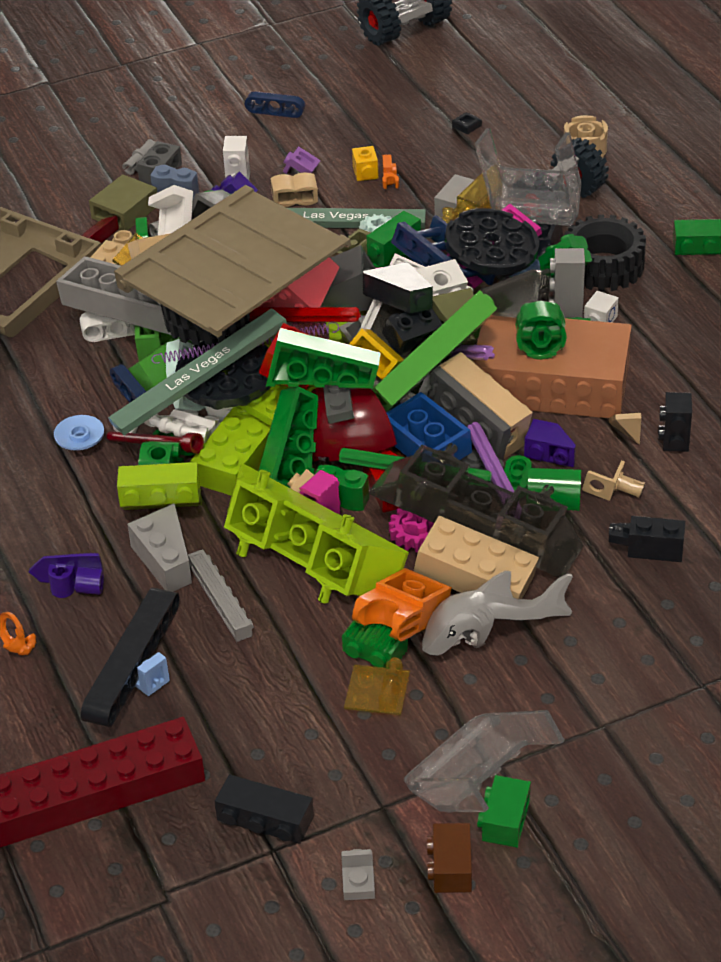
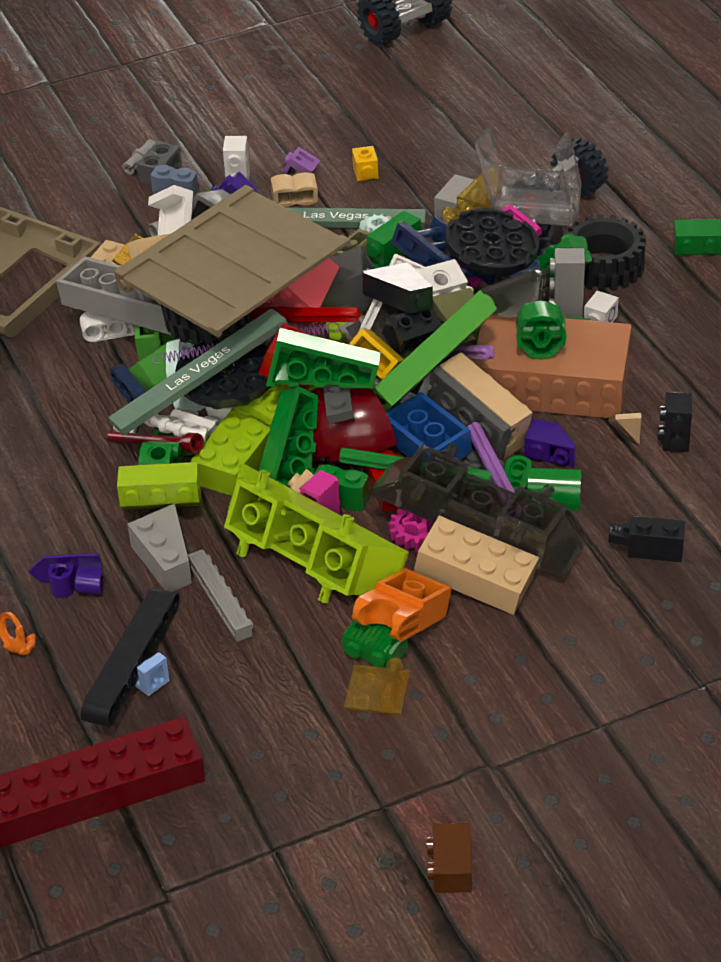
(79, 432): light blue dish -> none
(102, 229): dark red slope -> none
(122, 237): tan plate -> none
(125, 199): olive brick -> none
(142, 227): green beam -> none
(264, 809): black brick -> none
(282, 100): dark blue beam -> none
(358, 874): light grey bracket -> none
(389, 172): orange plate -> none
(455, 770): clear windscreen -> none
(466, 123): black tile -> none
(478, 608): light grey piece -> none
(507, 811): green brick -> none
(588, 128): tan brick -> none
(619, 482): tan bracket -> none

